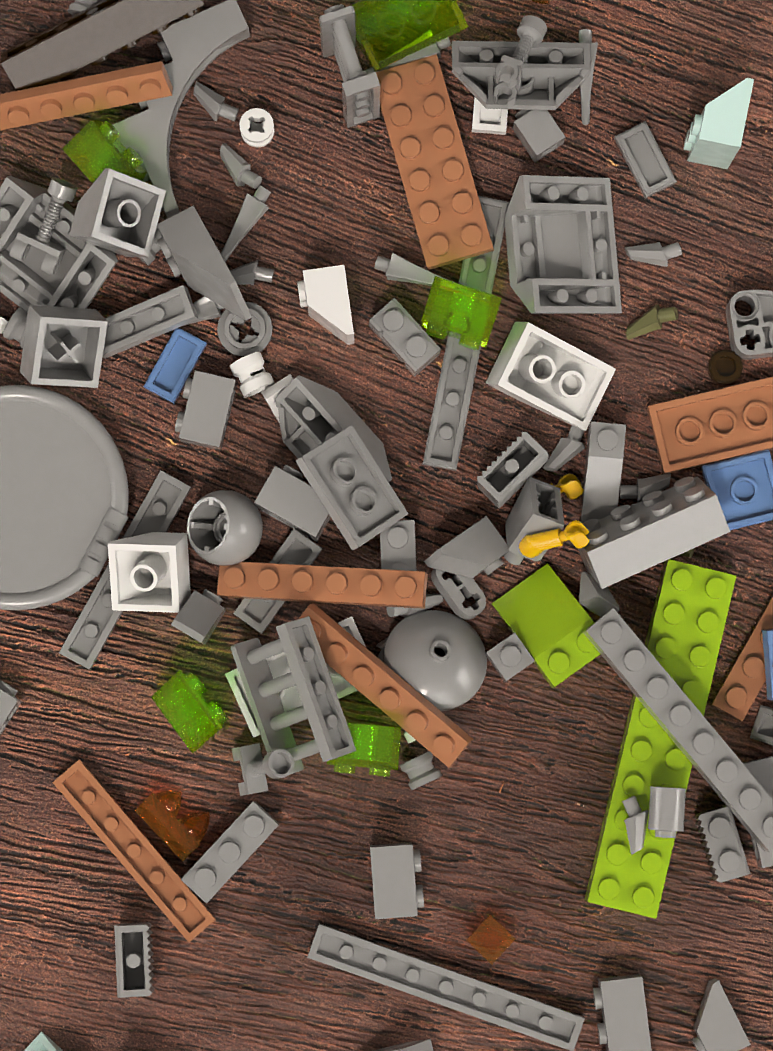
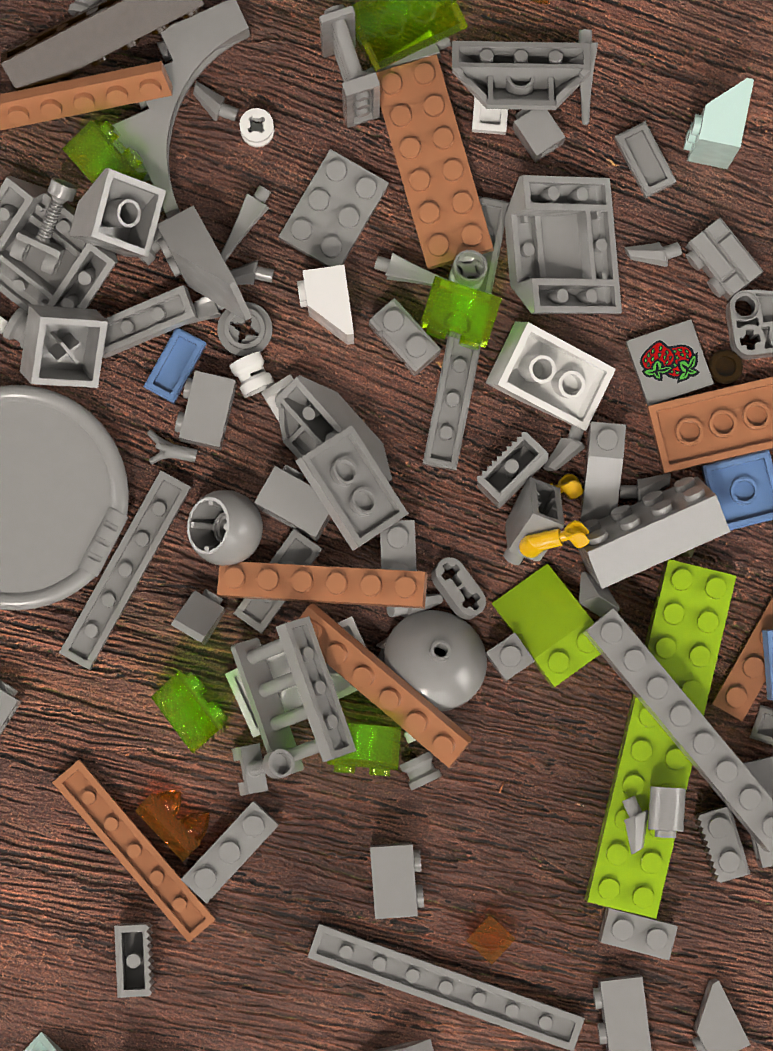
(150, 572): white slope -> none
(170, 450): none -> light grey bar
(239, 168): light grey bar -> none
(333, 210): none -> light grey plate
(469, 264): none -> light grey wheel
(471, 551): light grey slope -> none
(510, 70): light grey bar -> none
(637, 933): none -> light grey brick
(651, 321): olive bar -> none
(669, 363): none -> light grey tile
(722, 260): none -> light grey brick

